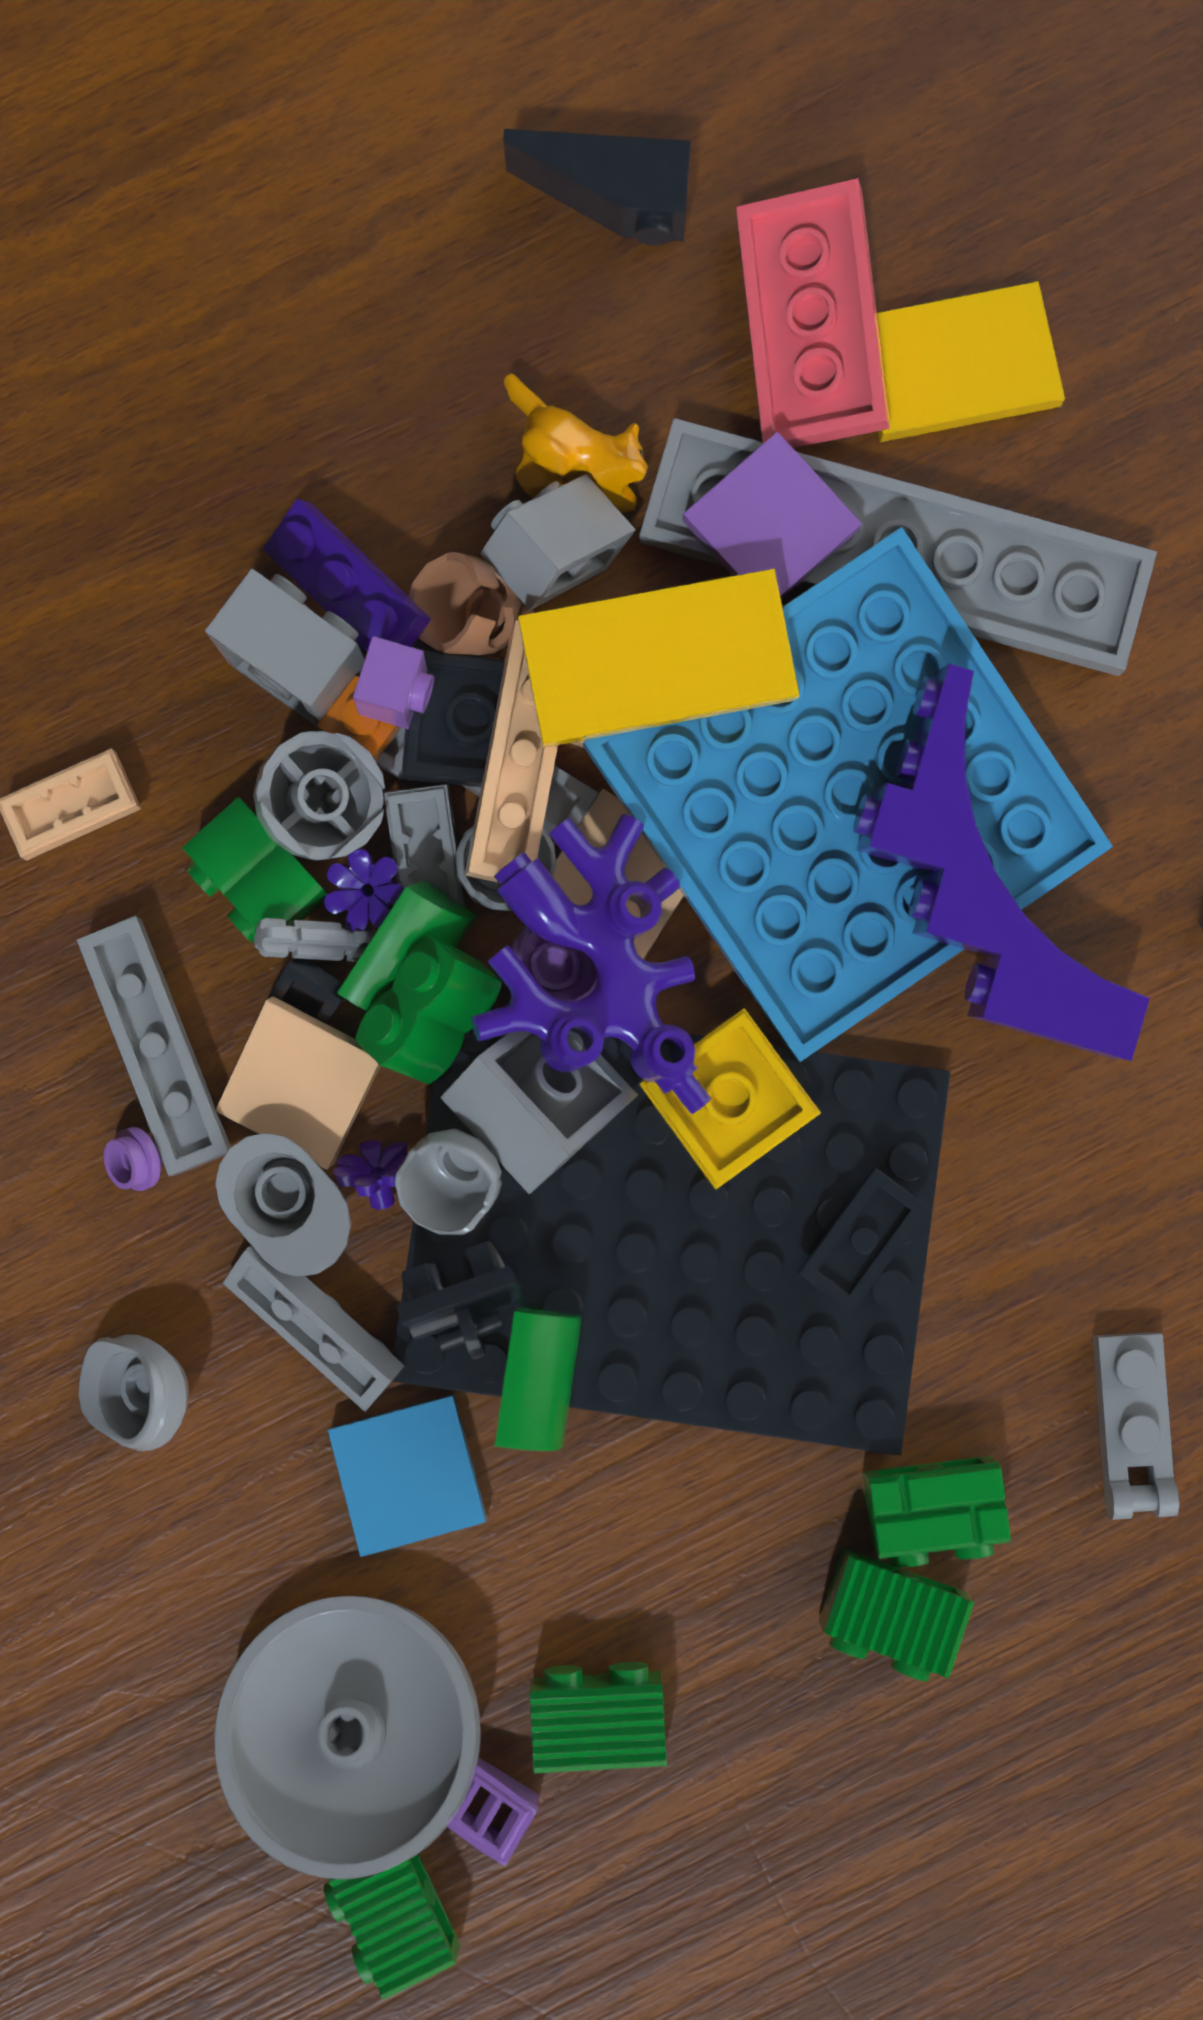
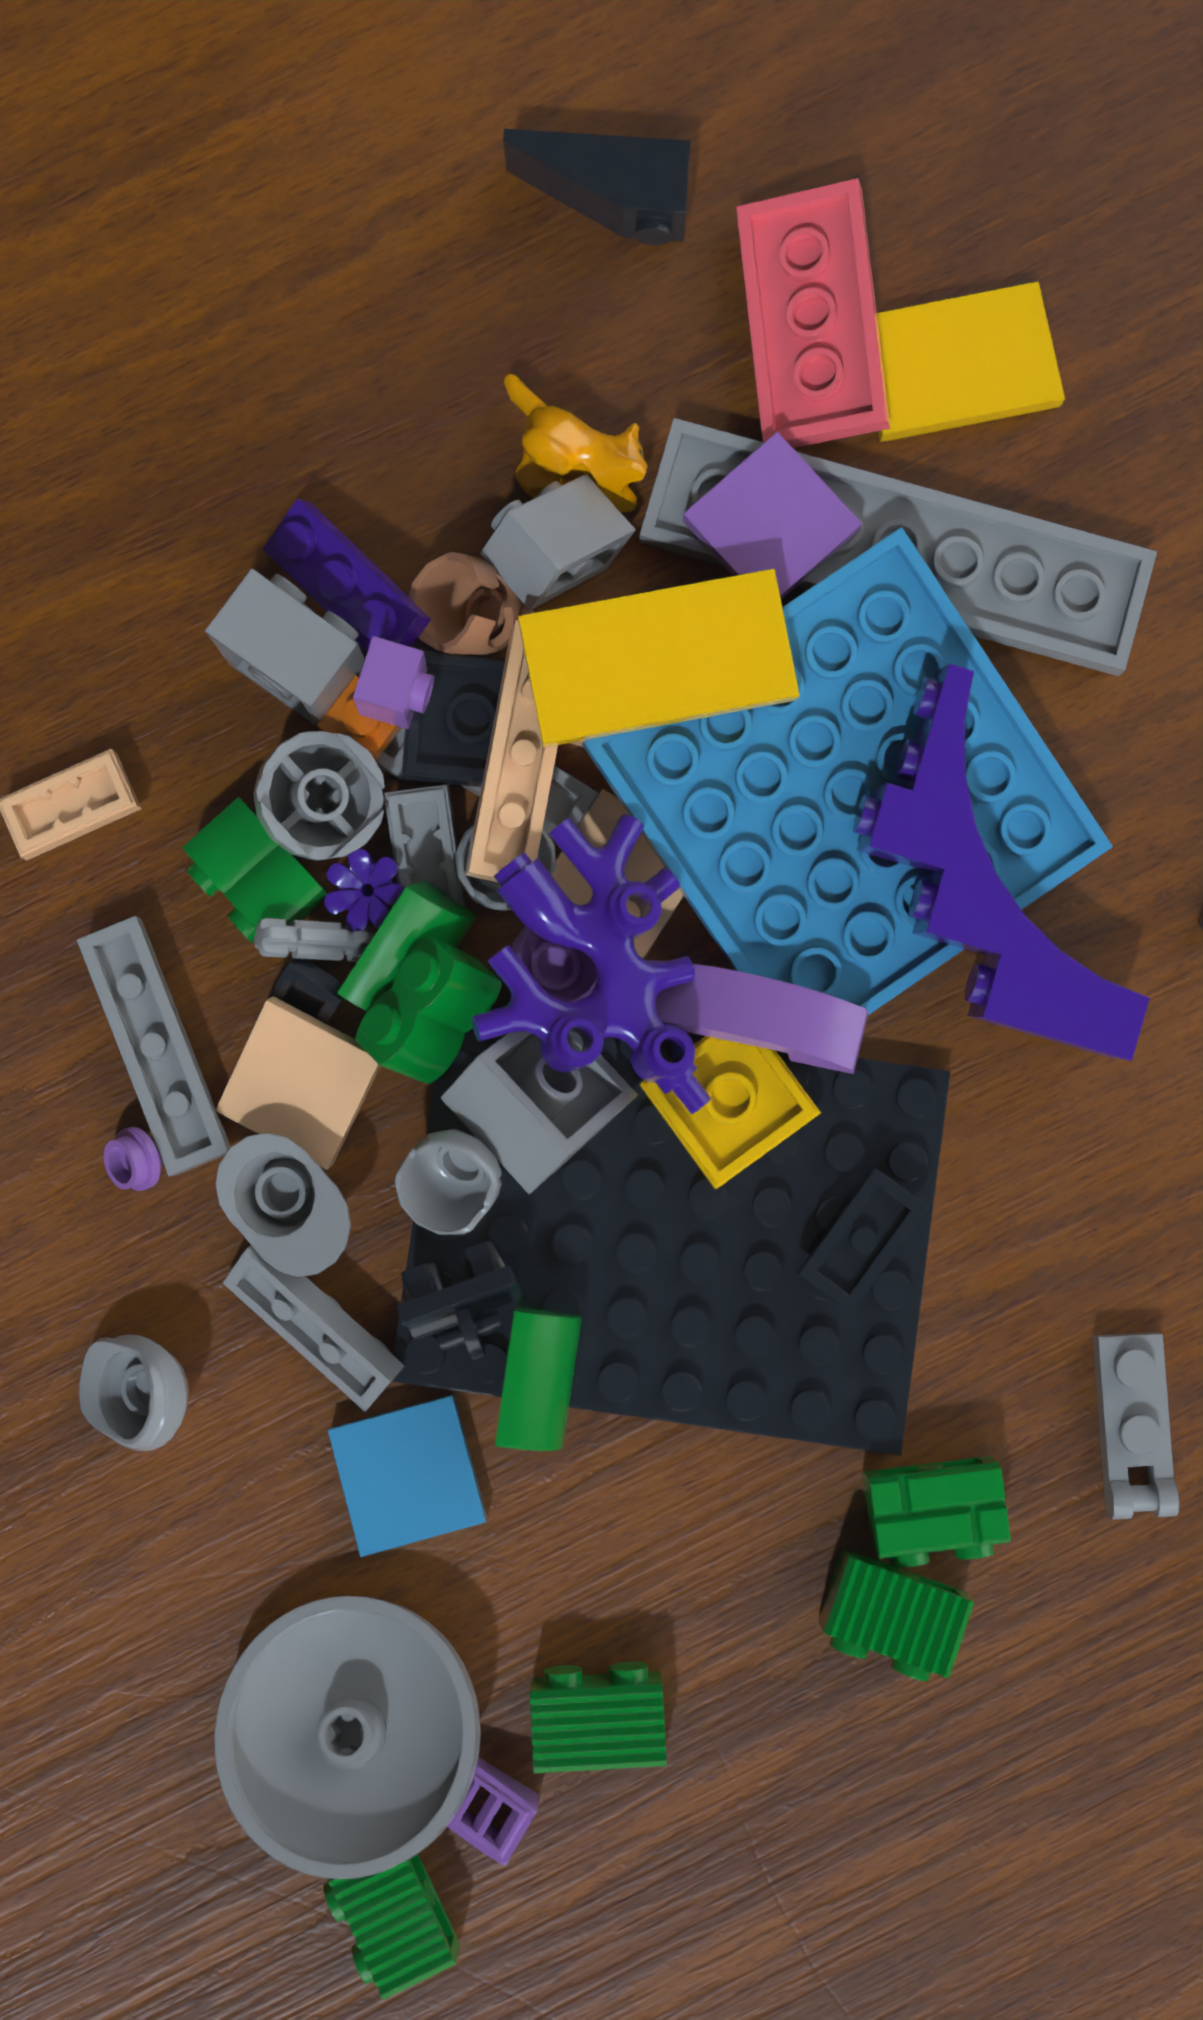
(372, 1172): dark purple plant -> none
(766, 1015): none -> medium lavender slope

